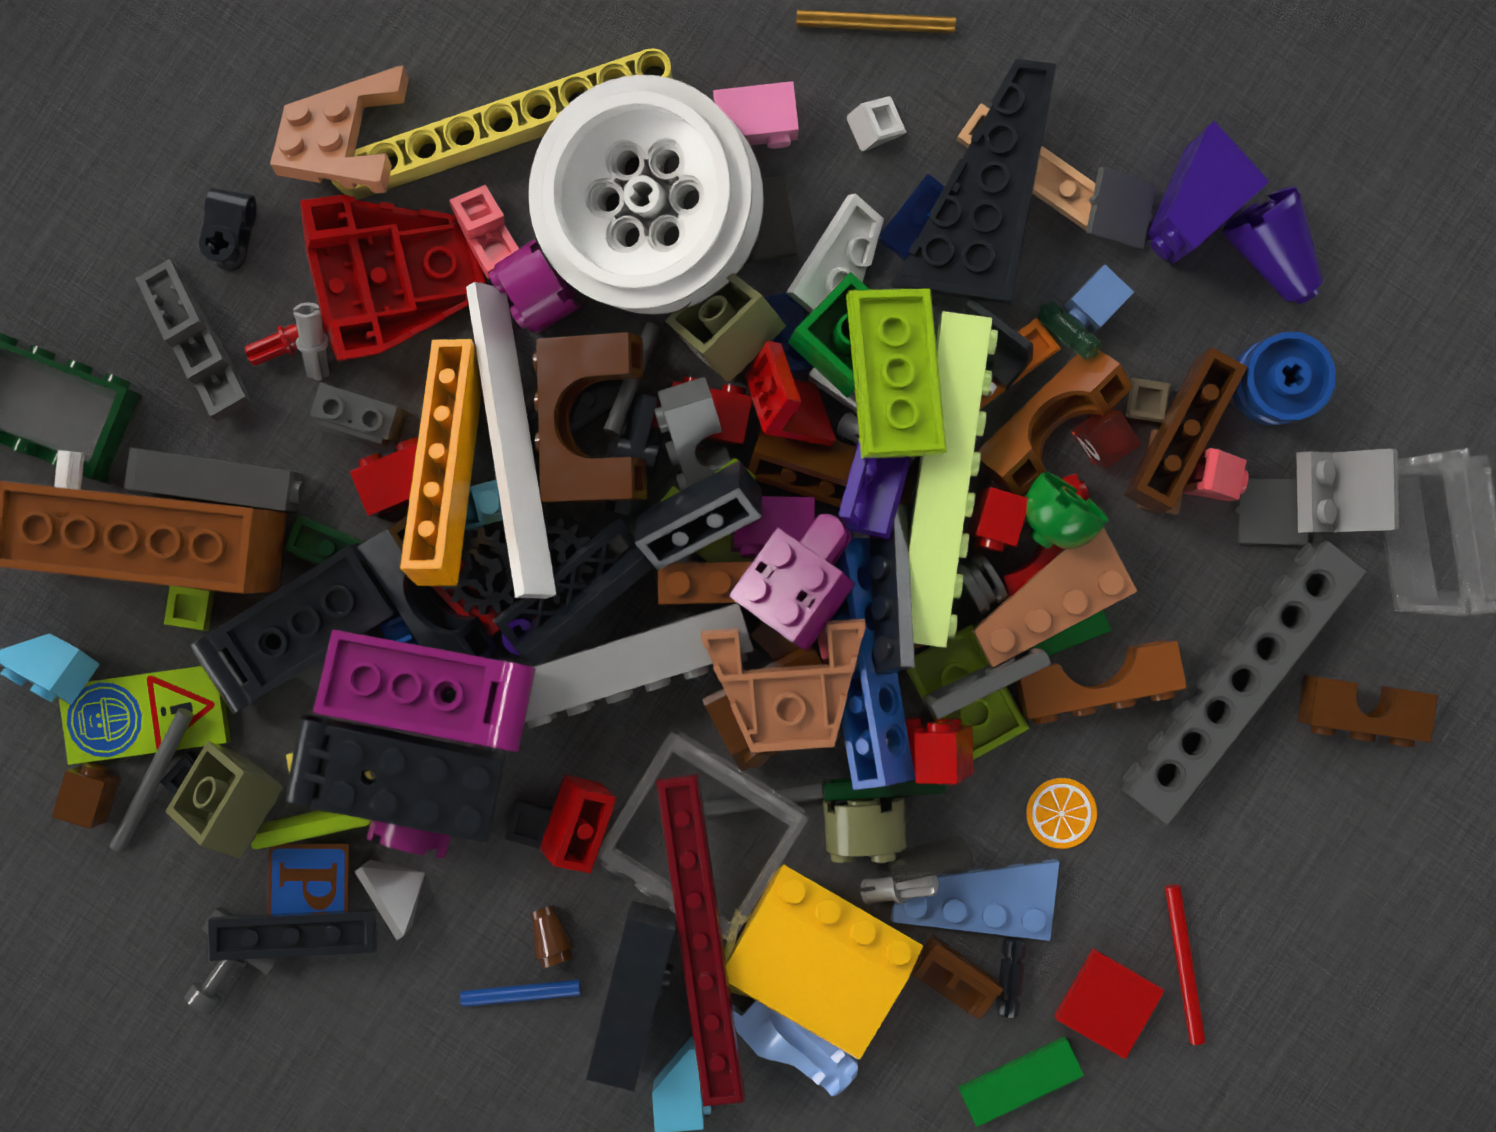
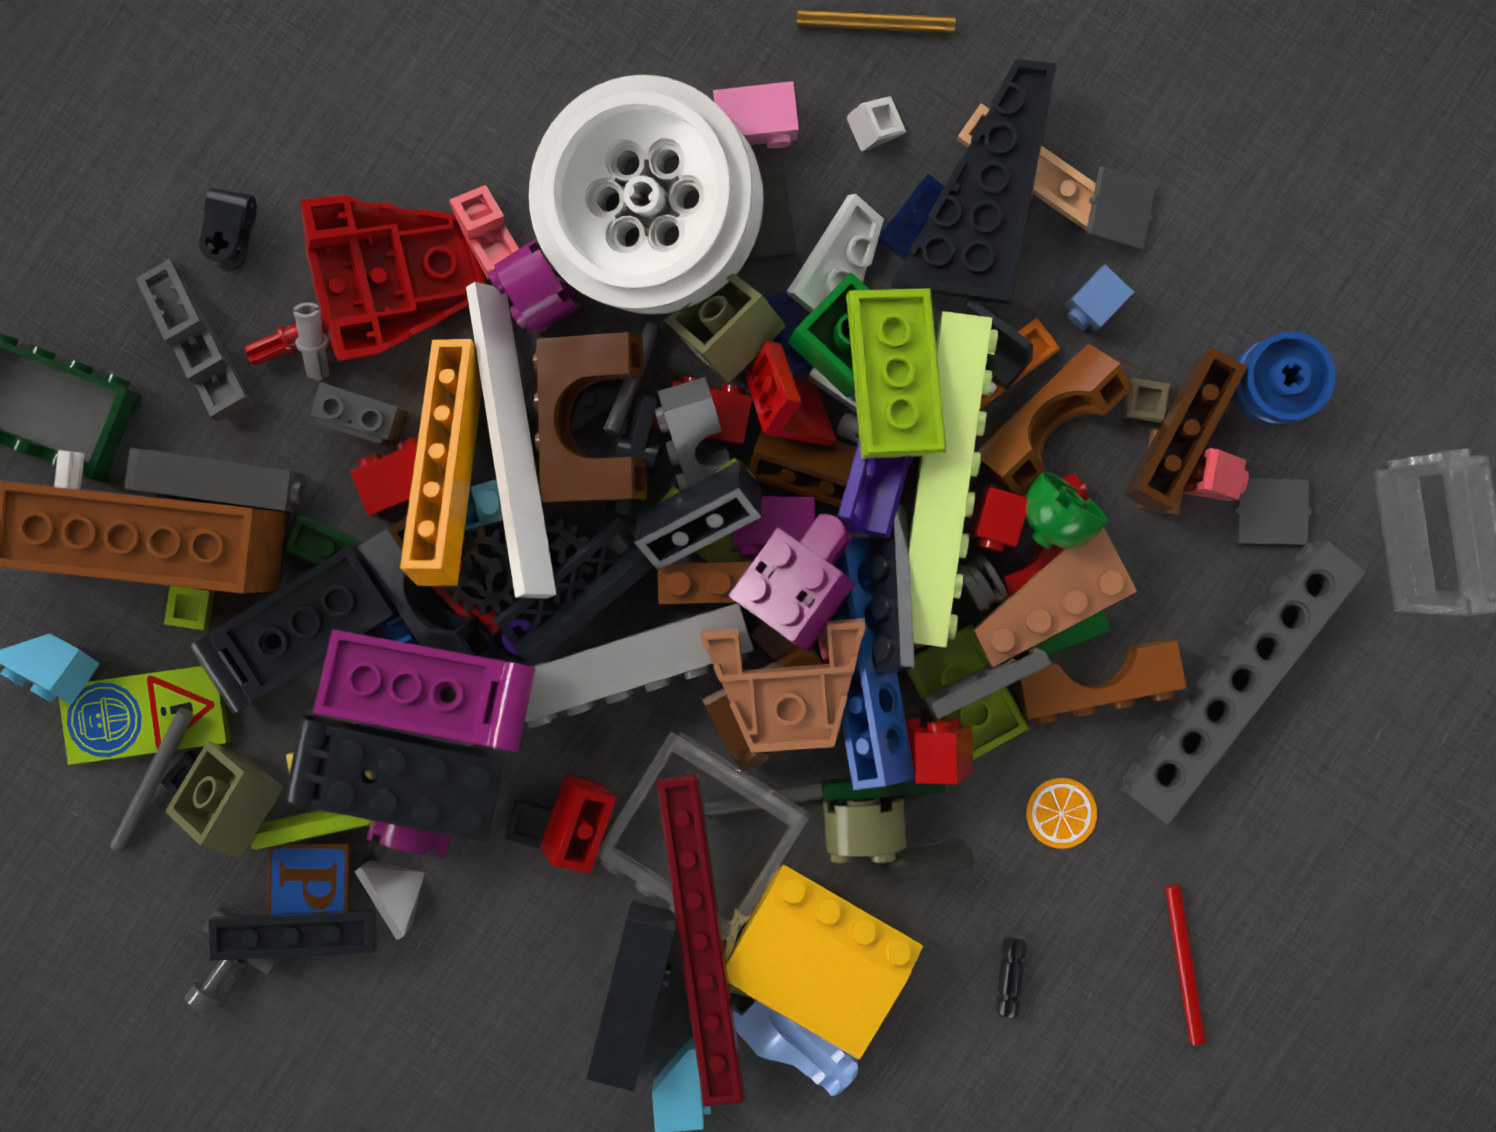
(86, 795): reddish brown brick -> none
(322, 133): nougat wing -> none
(482, 122): light yellow beam -> none
(520, 993): blue bar -> none
(550, 938): reddish brown cone -> none
(886, 890): light grey axle -> none
(956, 977): reddish brown hinge -> none
(989, 901): medium blue wing -> none
(1020, 1081): green tile -> none
(1069, 330): clear green axle -> none
(1106, 438): clear red brick -> none
(1109, 1003): red tile -> none
(1203, 193): dark purple slope -> none
(1278, 244): dark purple cone -> none
(1347, 491): light grey bracket -> none
(1400, 713): reddish brown arch -> none

